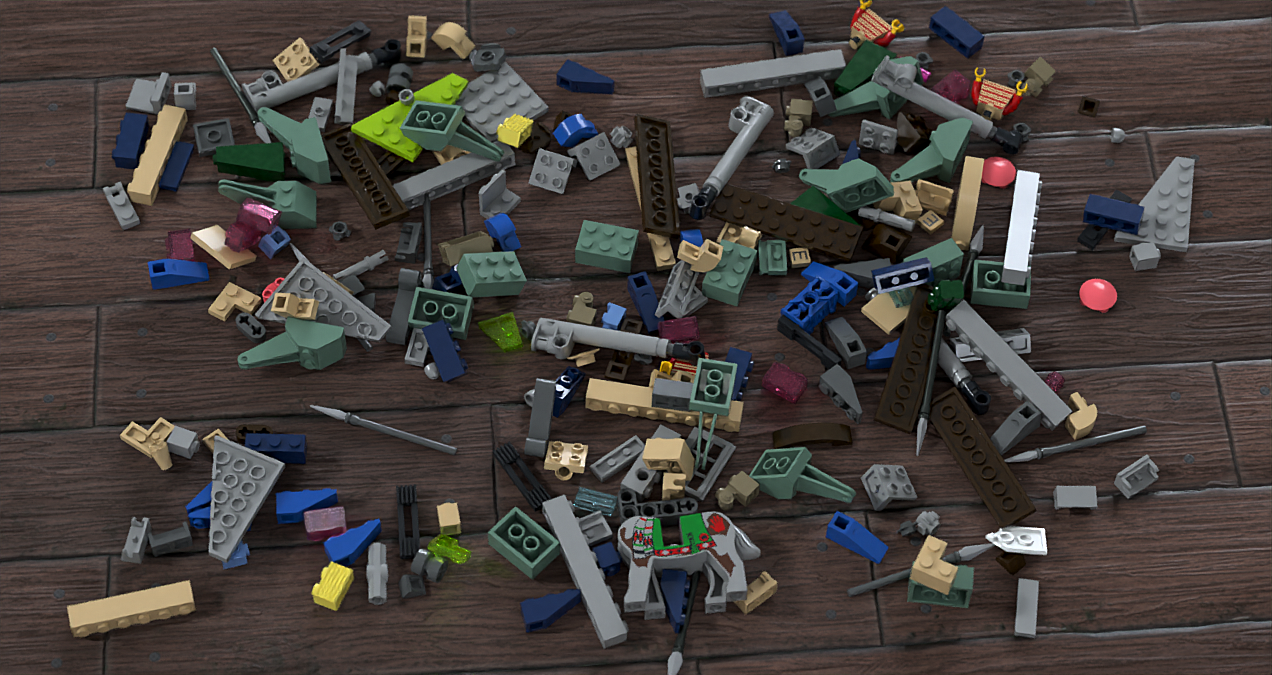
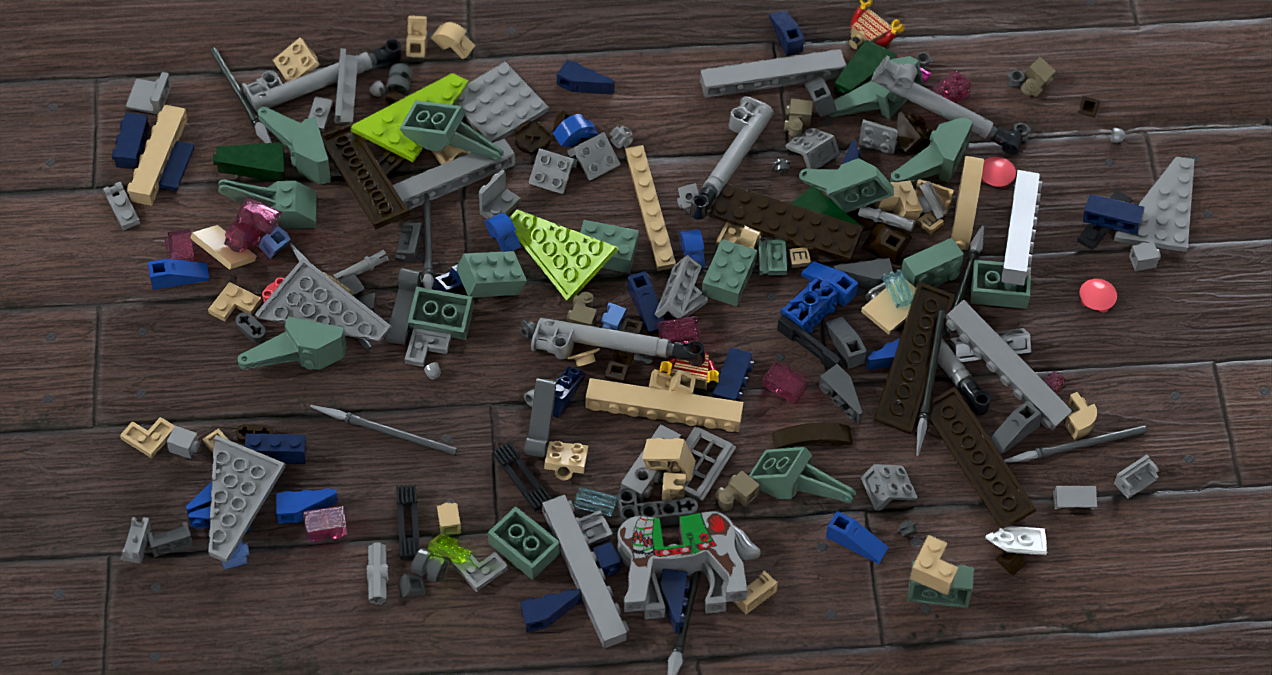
(131, 609): tan brick -> none
(160, 453): tan cone -> none
(185, 95): light grey brick -> none
(211, 135): dark grey plate -> none
(289, 305): tan brick -> none
(324, 51): black container -> none
(333, 586): light yellow brick -> none
(339, 226): dark grey plate -> none
(350, 545): blue slope -> none
(402, 96): light grey hinge -> none
(445, 351): dark blue brick -> none
(473, 243): dark tan window -> none
(481, 573): none -> light grey plate
(488, 57): dark grey plate -> none
(503, 331): clear neon green wing -> none
(514, 130): light yellow brick -> none
(562, 253): none -> lime wing
(617, 459): light grey tile -> none
(656, 176): dark brown plate -> none
(671, 394): dark grey hinge -> none
(702, 258): tan brick -> none
(711, 394): sand green slope -> none
(902, 275): dark blue brick -> none
(928, 523): light grey gear -> none
(931, 200): none -> light grey tile
(946, 295): dark green brick -> none
(956, 32): dark blue brick -> none
(965, 553): dark grey piece -> none
(995, 99): torso -> none
(1026, 608): light grey tile -> none

